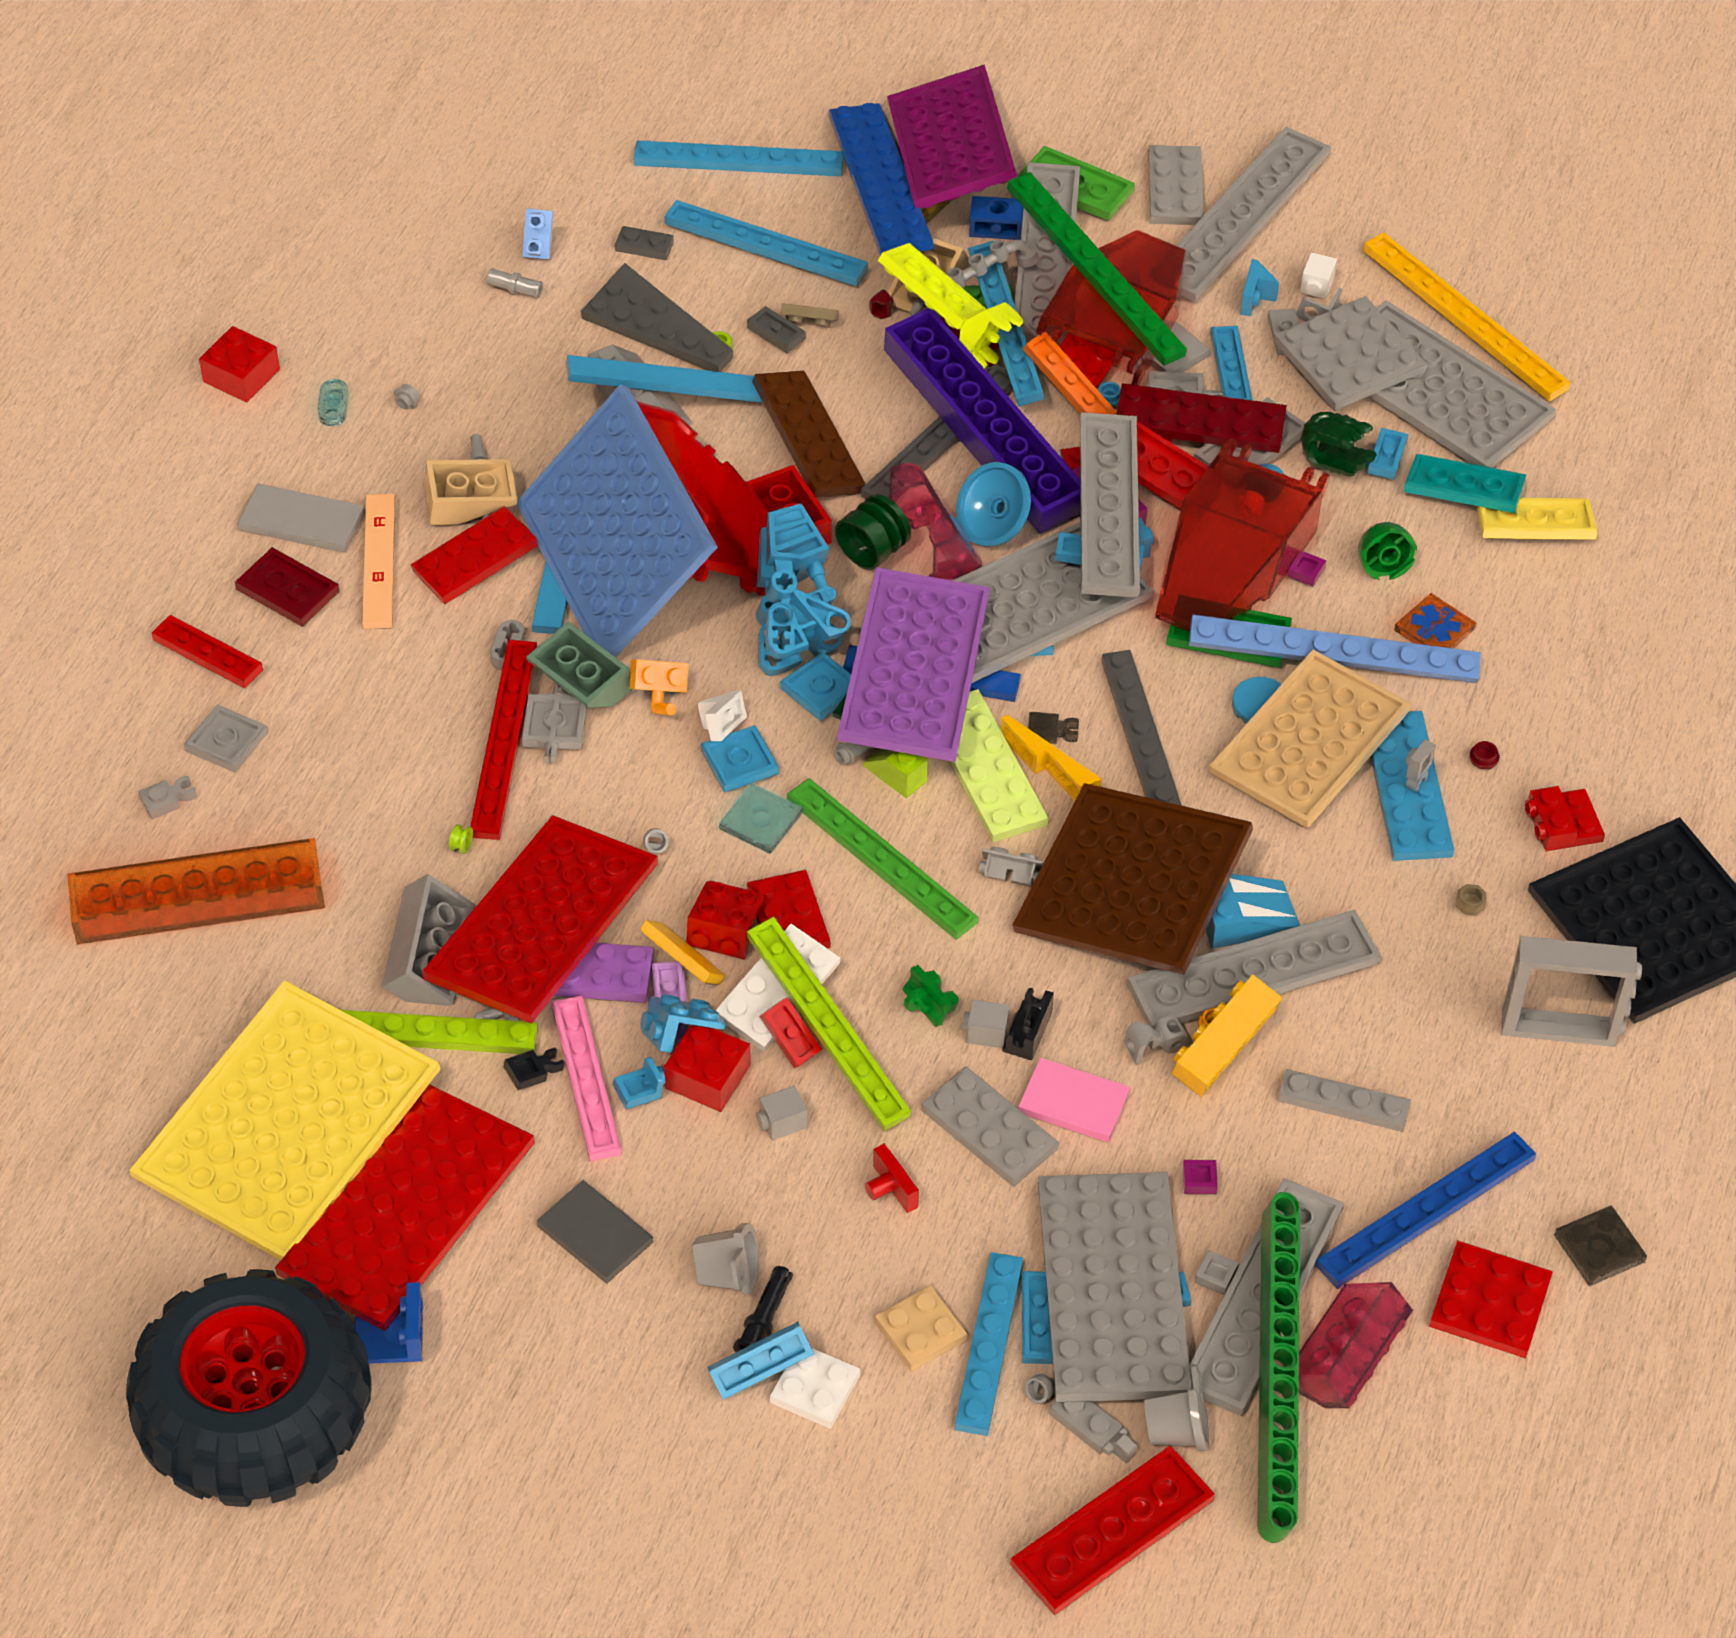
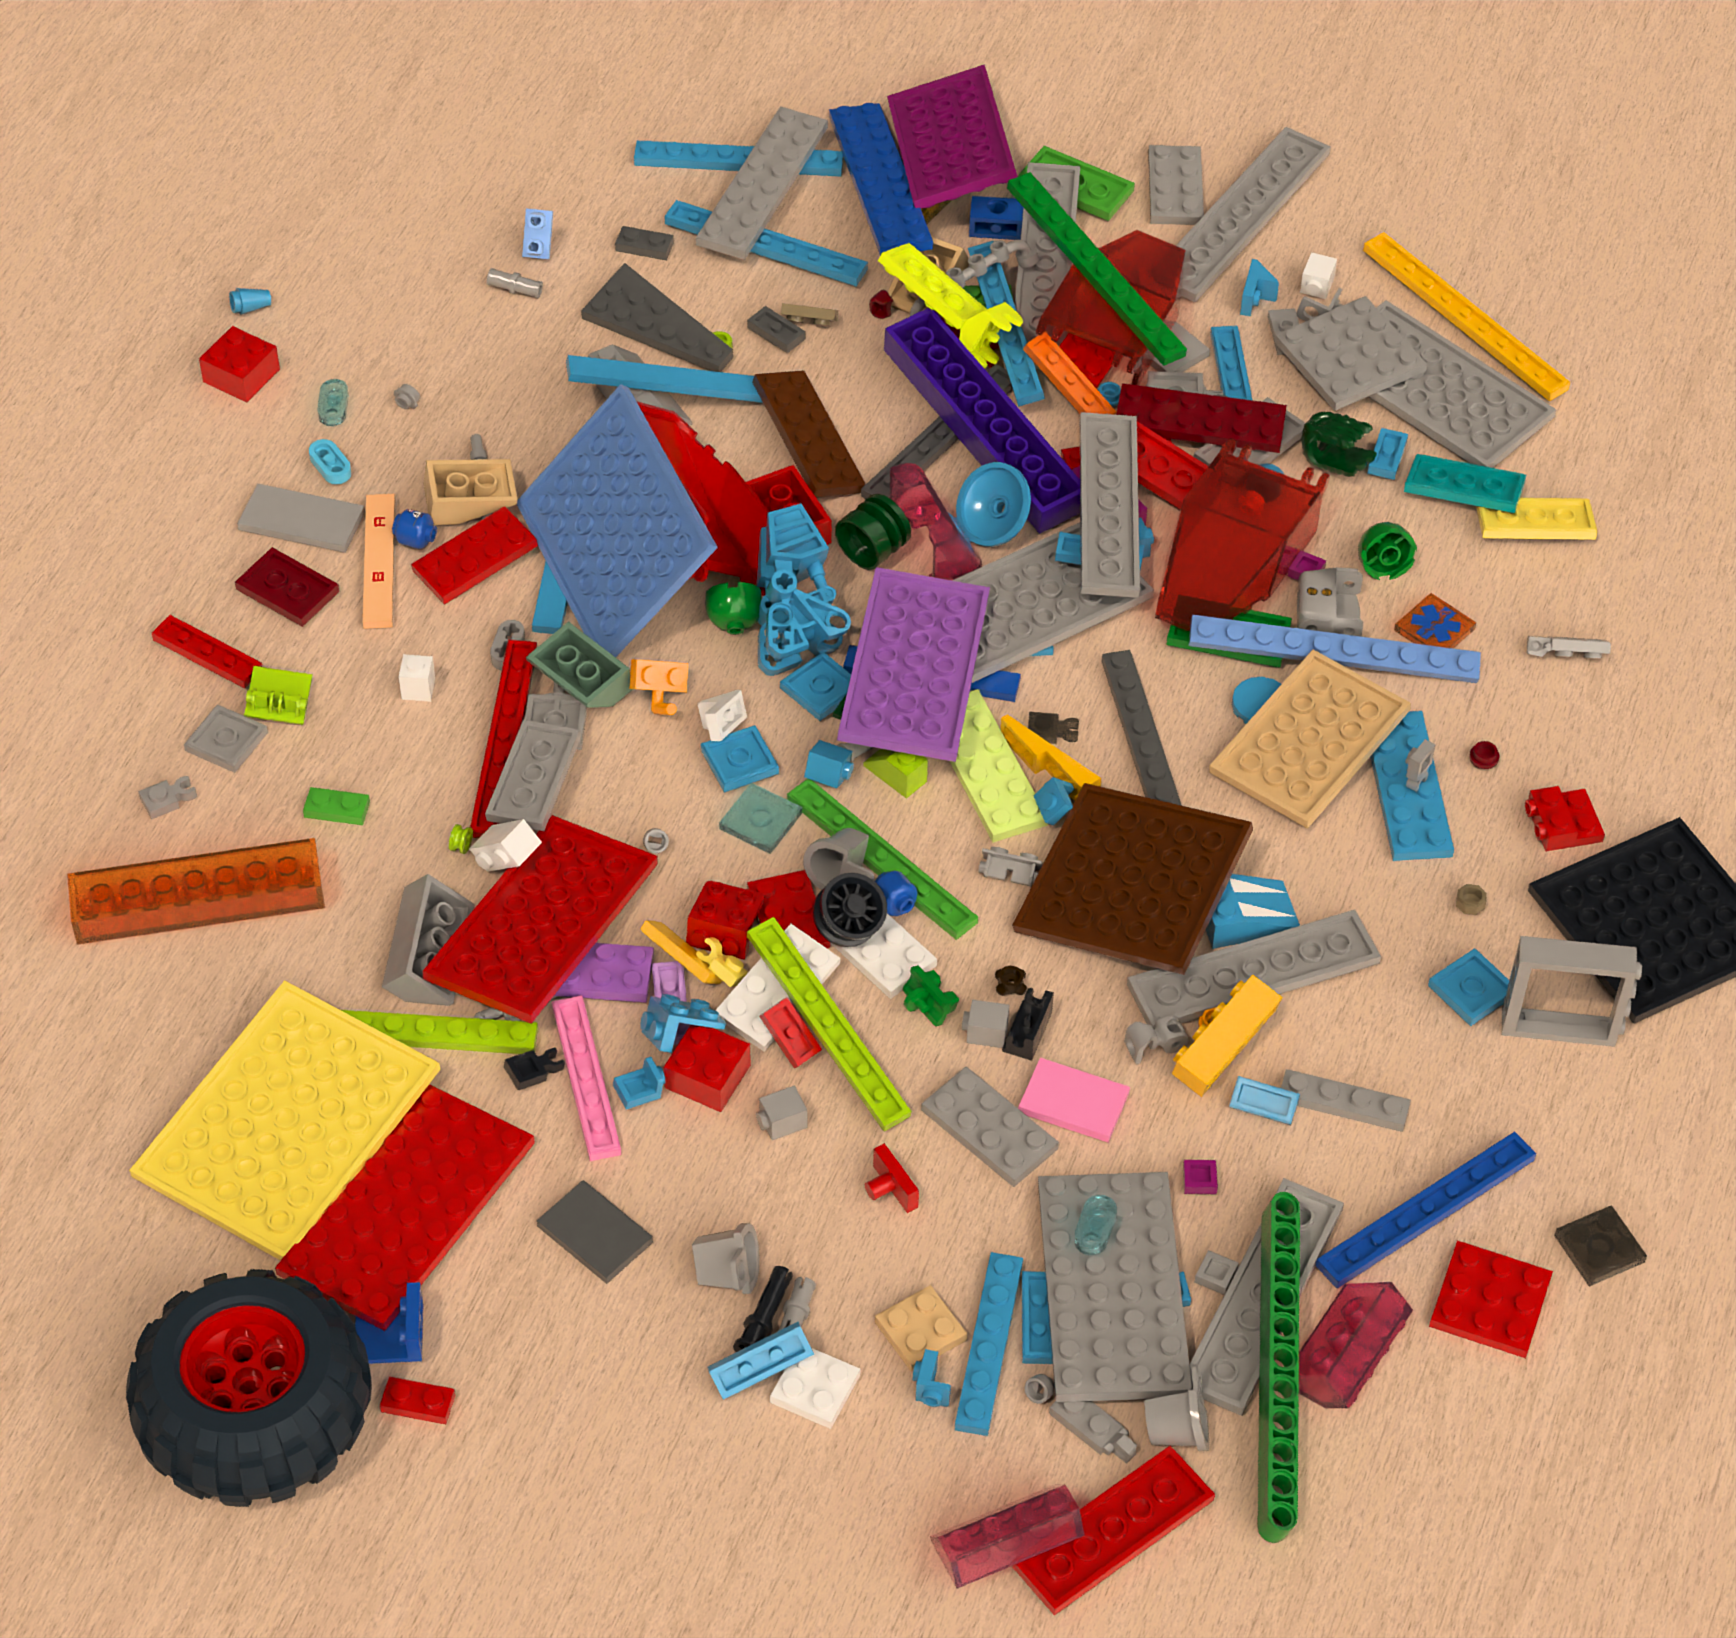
(248, 300): none -> dark azure cone
(278, 695): none -> lime hinge
(330, 461): none -> medium azure plate
(336, 806): none -> bright green plate
(414, 529): none -> blue head
(417, 677): none -> white brick
(417, 1400): none -> red plate
(505, 845): none -> white brick
(533, 774): none -> light grey plate
(725, 967): none -> light yellow plate
(733, 607): none -> green cylinder
(762, 183): none -> light grey plate
(797, 1307): none -> light grey pin
(829, 764): none -> dark azure brick
(835, 856): none -> light grey container
(849, 909): none -> black wheel
(889, 957): none -> white plate
(898, 891): none -> blue head
(928, 1390): none -> dark azure bracket
(1009, 1534): none -> clear pink slope
(1012, 974): none -> dark brown plate
(1054, 800): none -> dark azure bracket
(1095, 1227): none -> clear light blue plate
(1264, 1100): none -> tile
(1328, 603): none -> light grey piece
(1471, 986): none -> dark azure plate
(1566, 646): none -> light grey hinge

